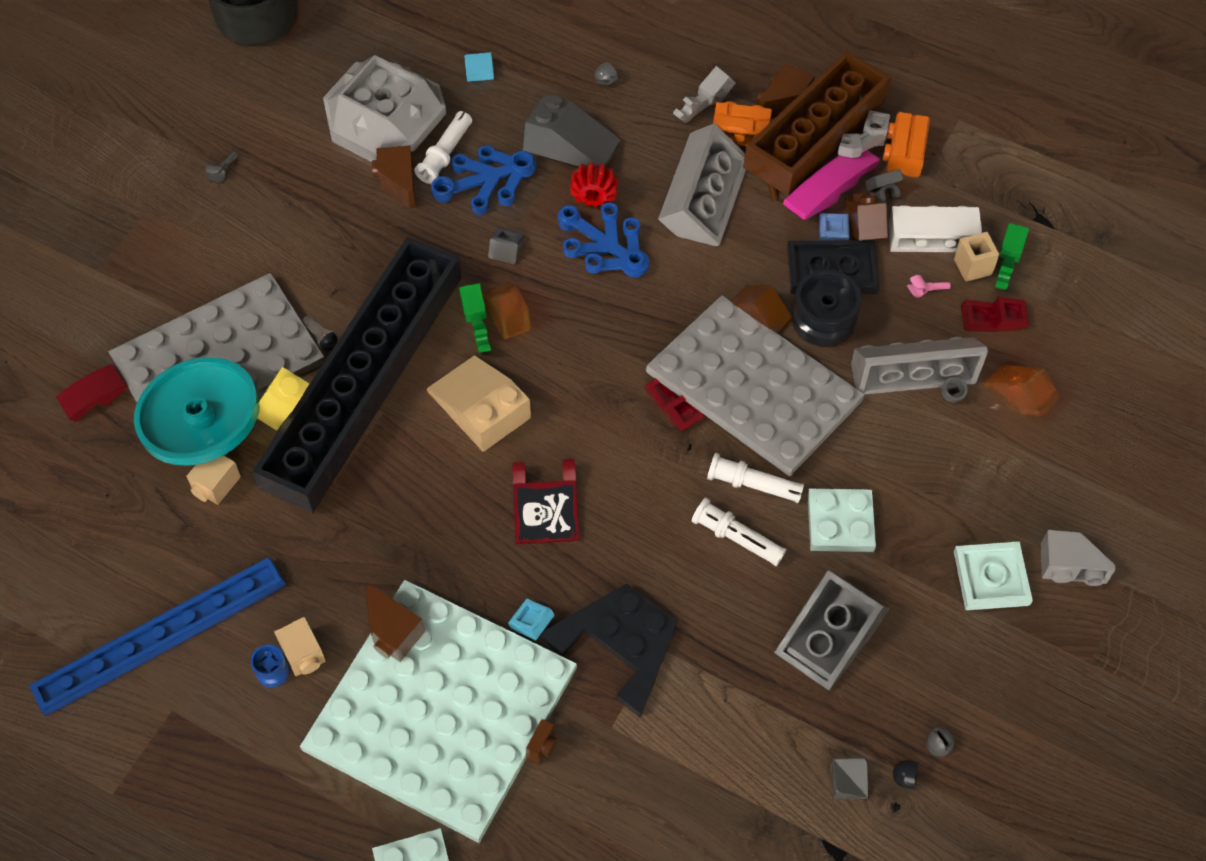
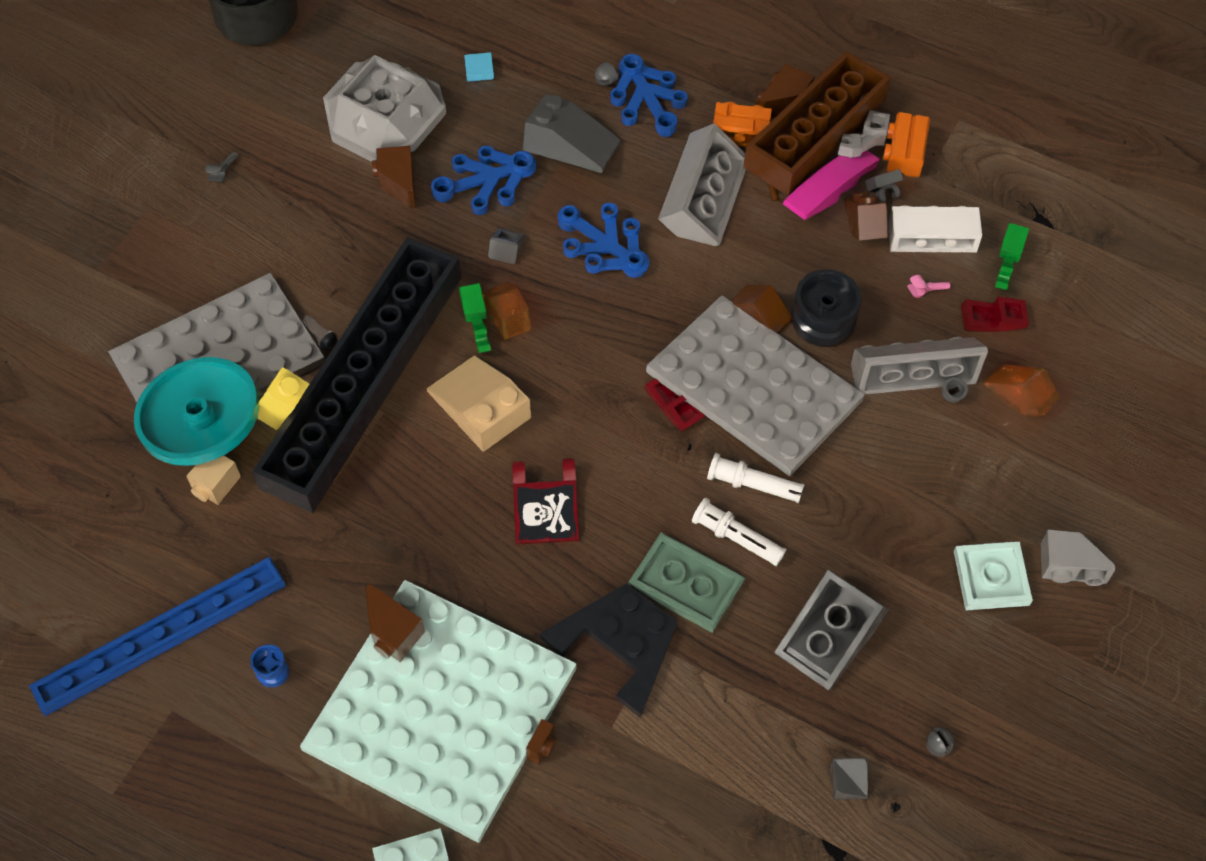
(97, 387): dark red slope -> none
(300, 647): tan brick -> none
(438, 155): white pin -> none
(531, 619): medium azure tile -> none
(594, 184): red gear -> none
(634, 68): none -> blue plant
(686, 582): none -> sand green tile
(710, 91): light grey piece -> none
(833, 226): medium blue tile -> none
(841, 520): light aqua plate -> none
(851, 257): black tile -> none
(906, 774): black hinge -> none
(976, 256): tan brick -> none

